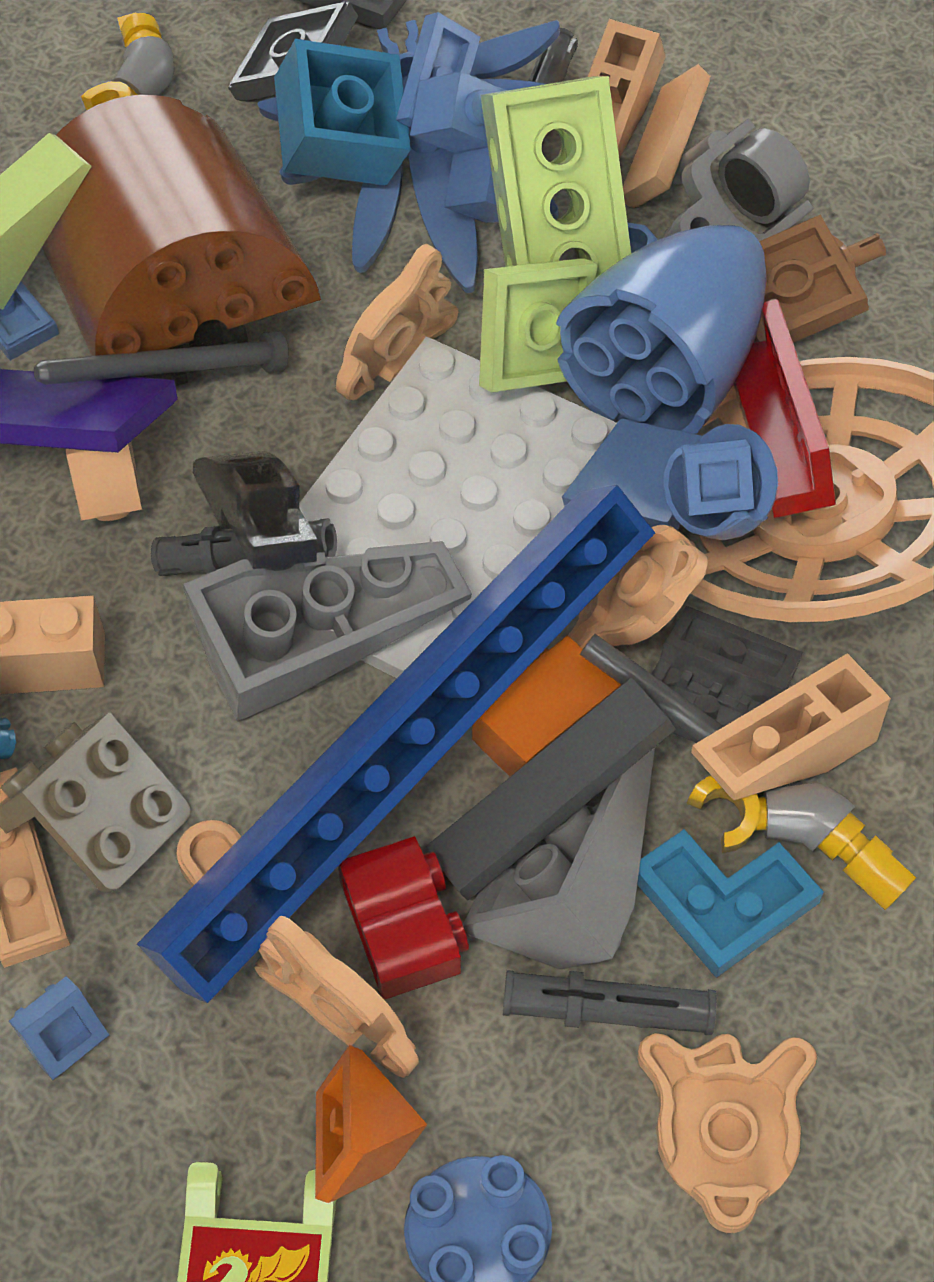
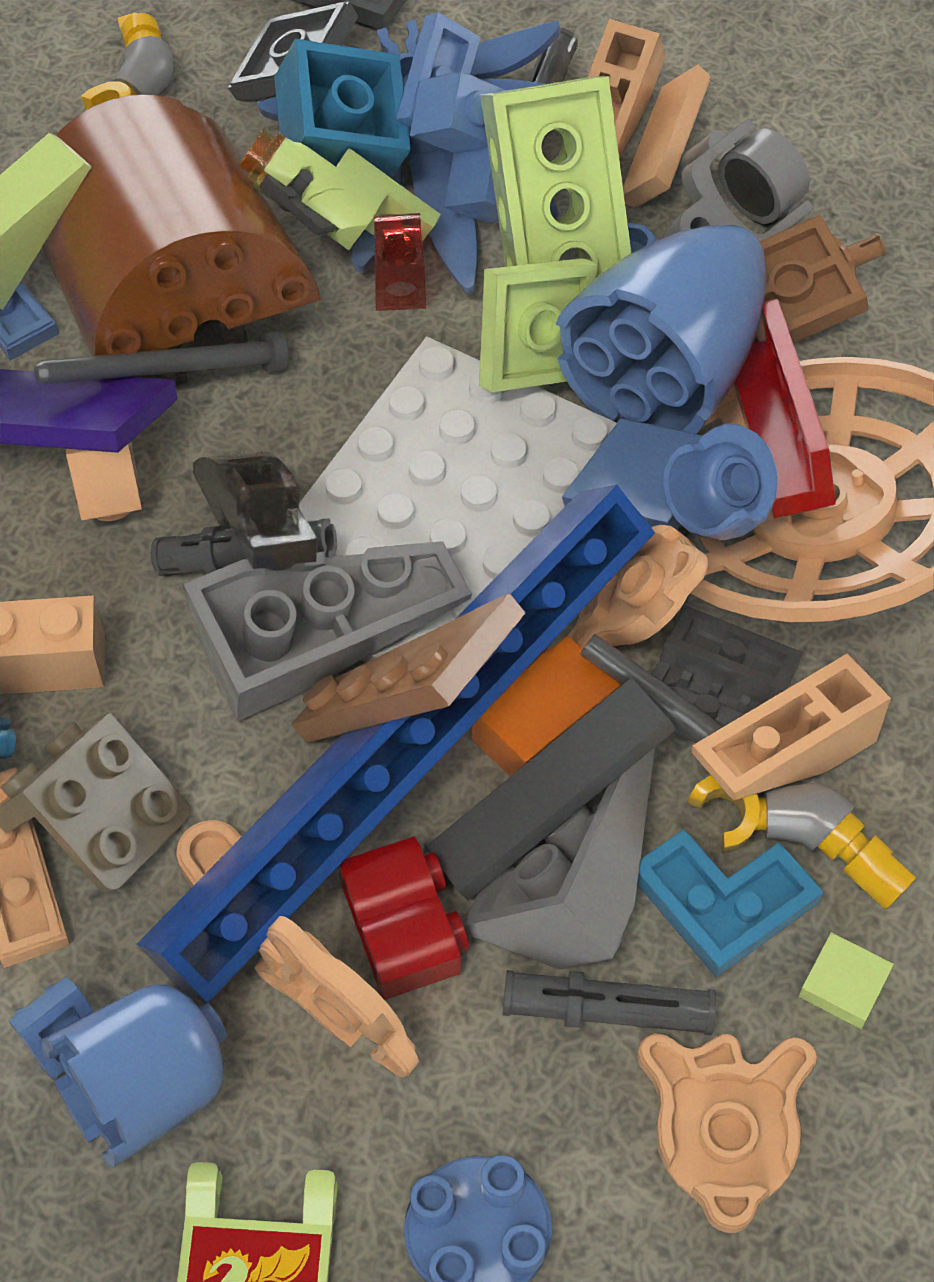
(138, 1067): none -> medium blue cylinder
(326, 196): none -> yellowish green plate
(360, 1127): orange slope -> none
(397, 324): light nougat tile -> none
(398, 259): none -> clear red leg
(410, 678): none -> medium nougat wing
(718, 477): medium blue tile -> none
(846, 980): none -> yellowish green tile

